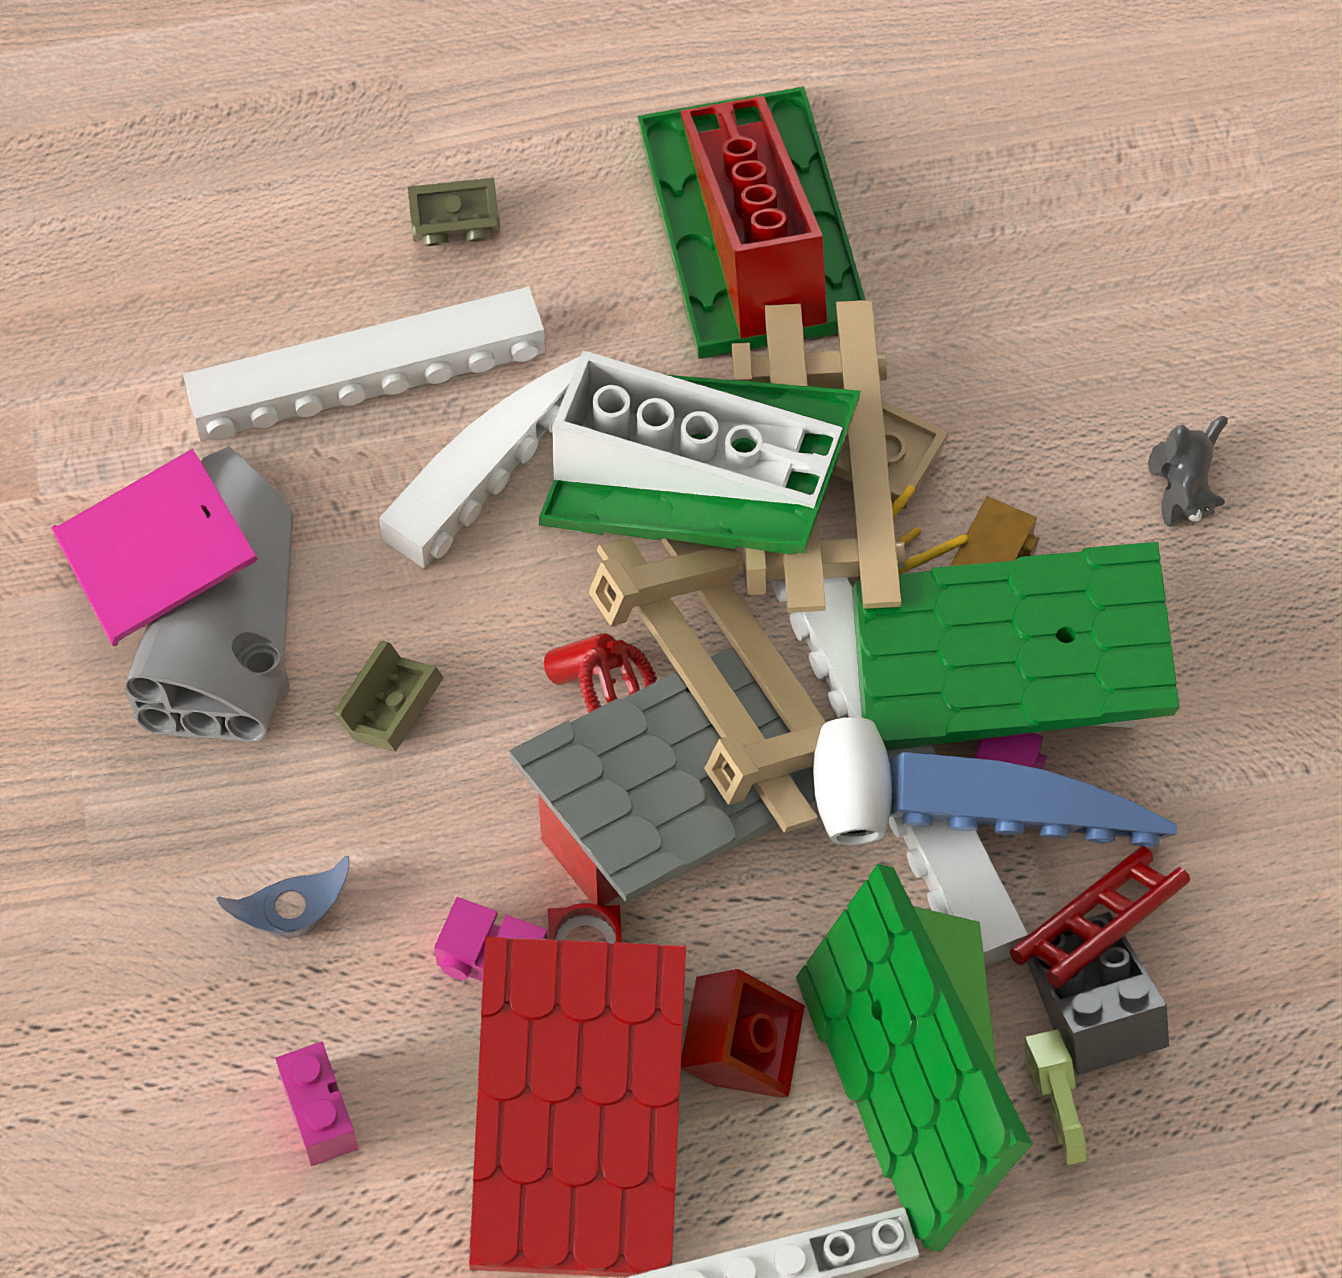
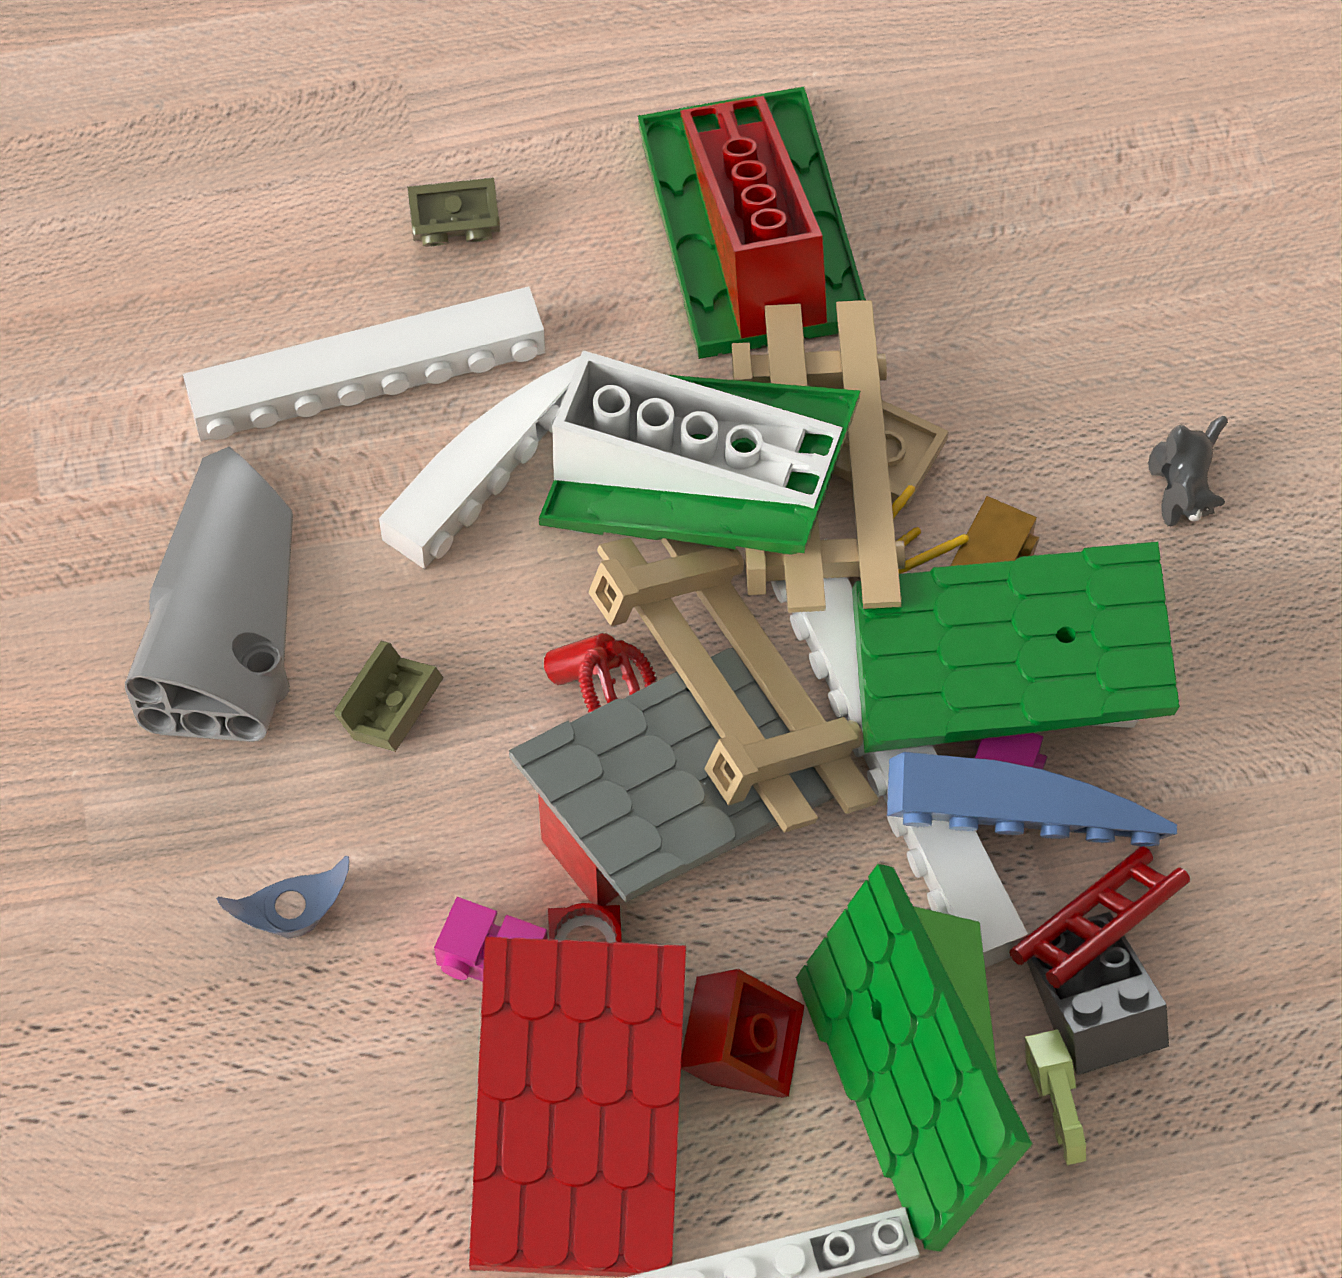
(153, 546): dark pink piece -> none
(316, 1103): dark pink piece -> none
(852, 781): white piece -> none

